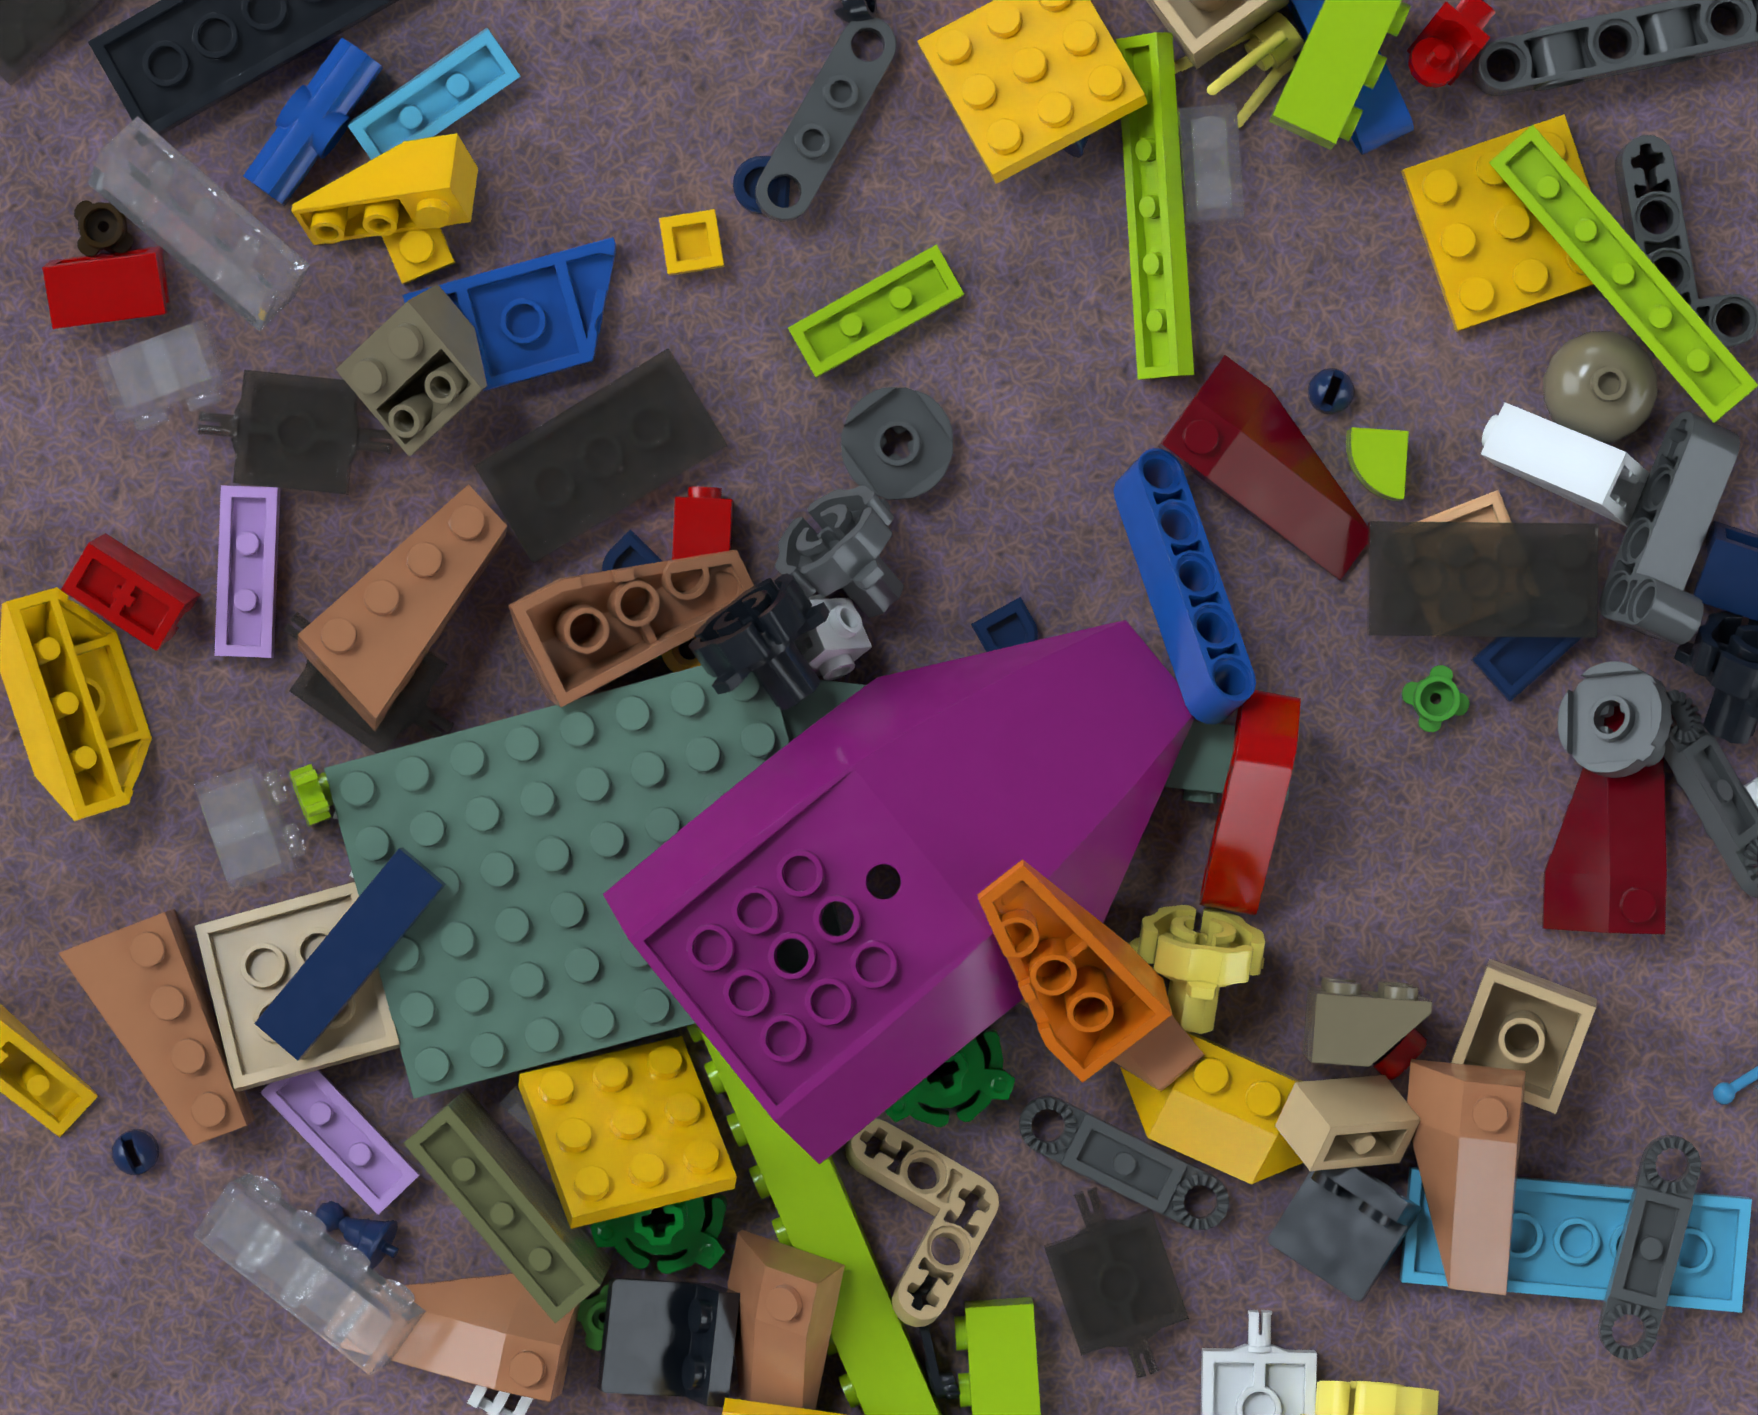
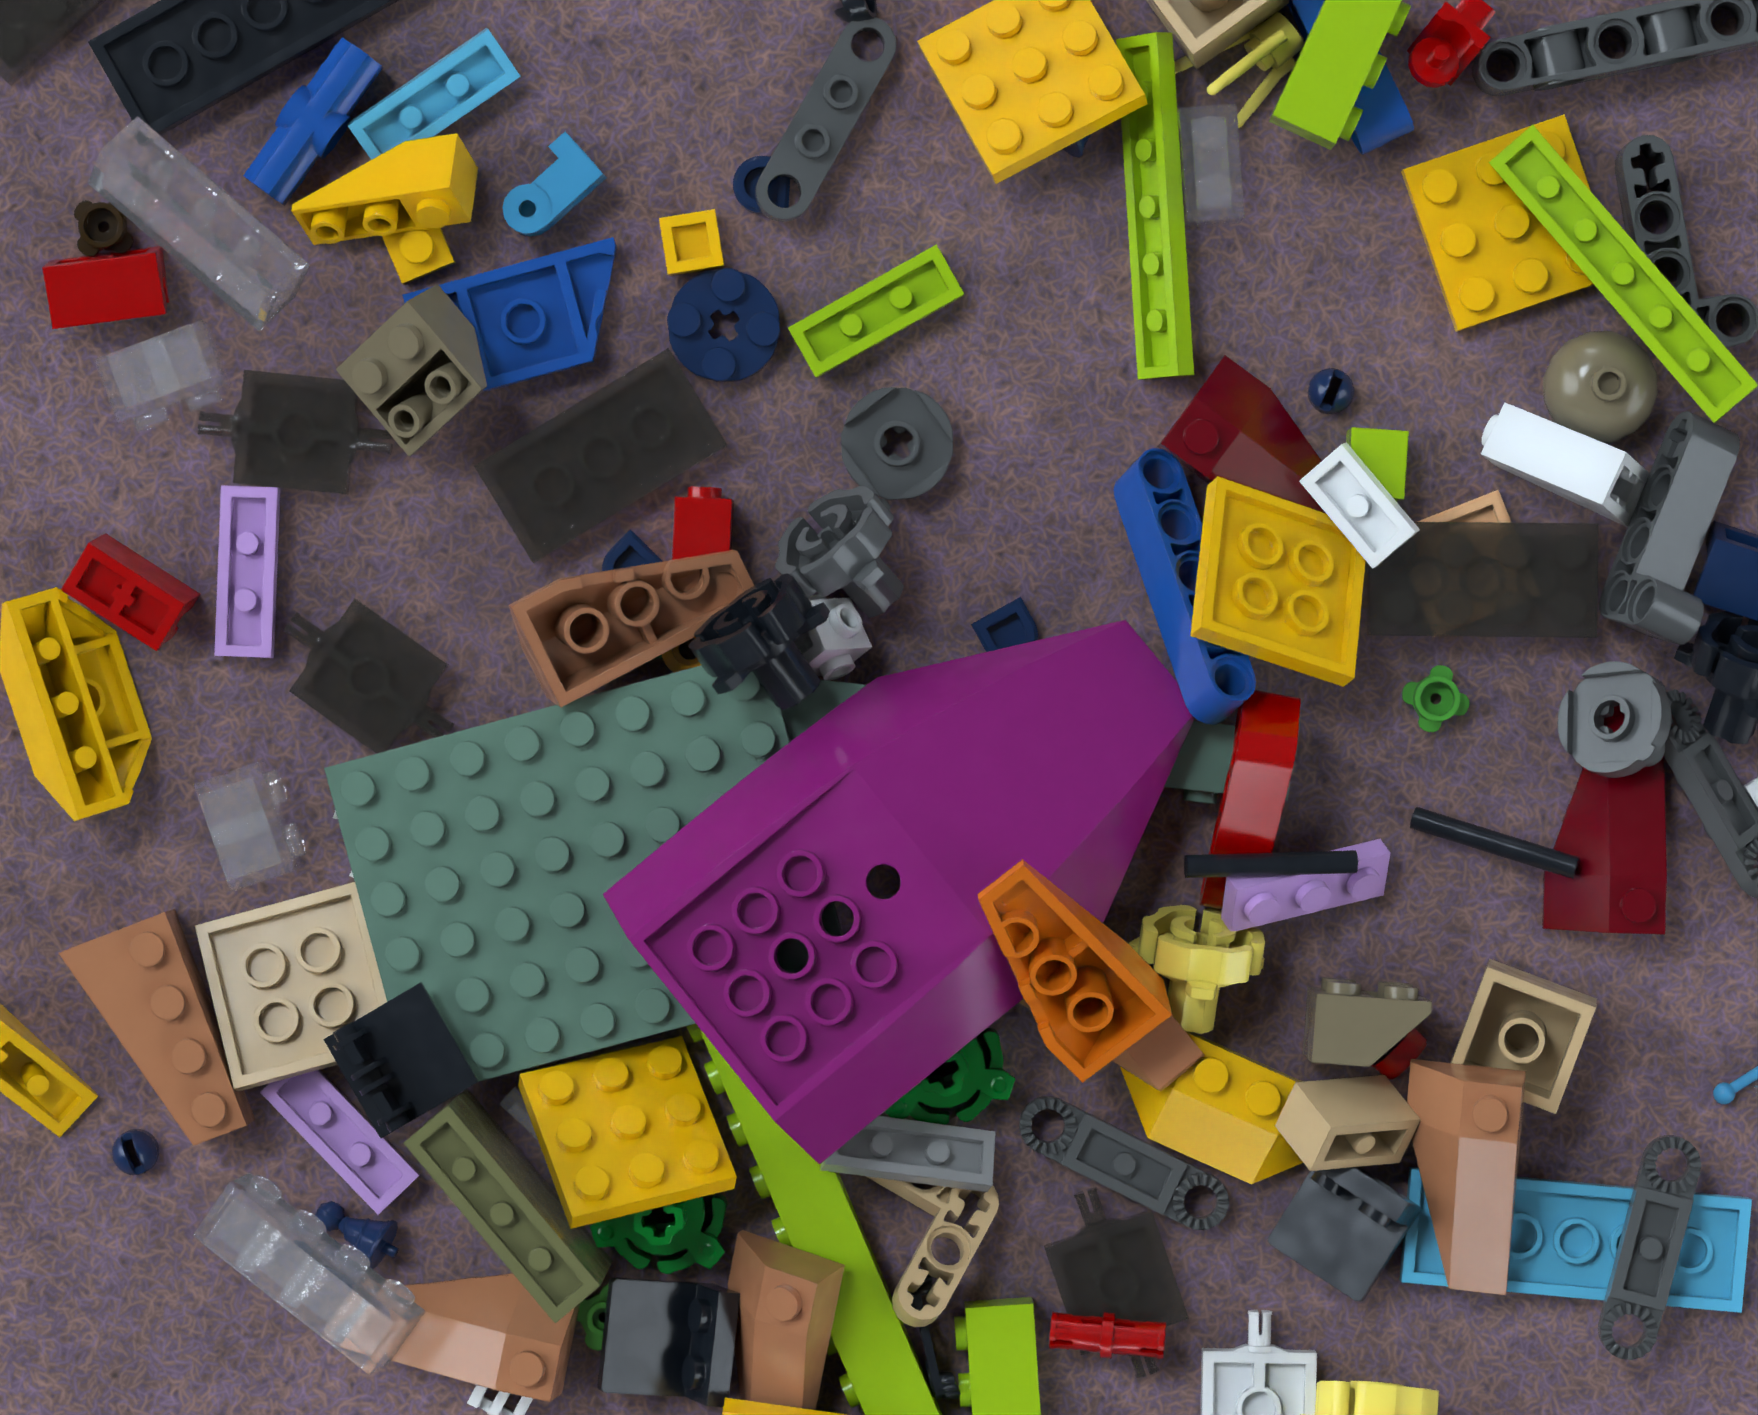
(312, 793): lime plate -> none
(350, 953): dark blue tile -> none
(400, 608): nougat wedge -> none
(401, 1060): none -> black hinge
(555, 192): none -> dark azure leg
(691, 320): none -> dark blue plate
(919, 1154): none -> light grey plate
(1107, 1335): none -> red pin
(1269, 899): none -> lavender plate
(1270, 864): none -> black bar
(1278, 583): none -> yellow plate
(1359, 505): none -> white plate
(1494, 842): none -> black bar
(1518, 661): dark blue tile -> none

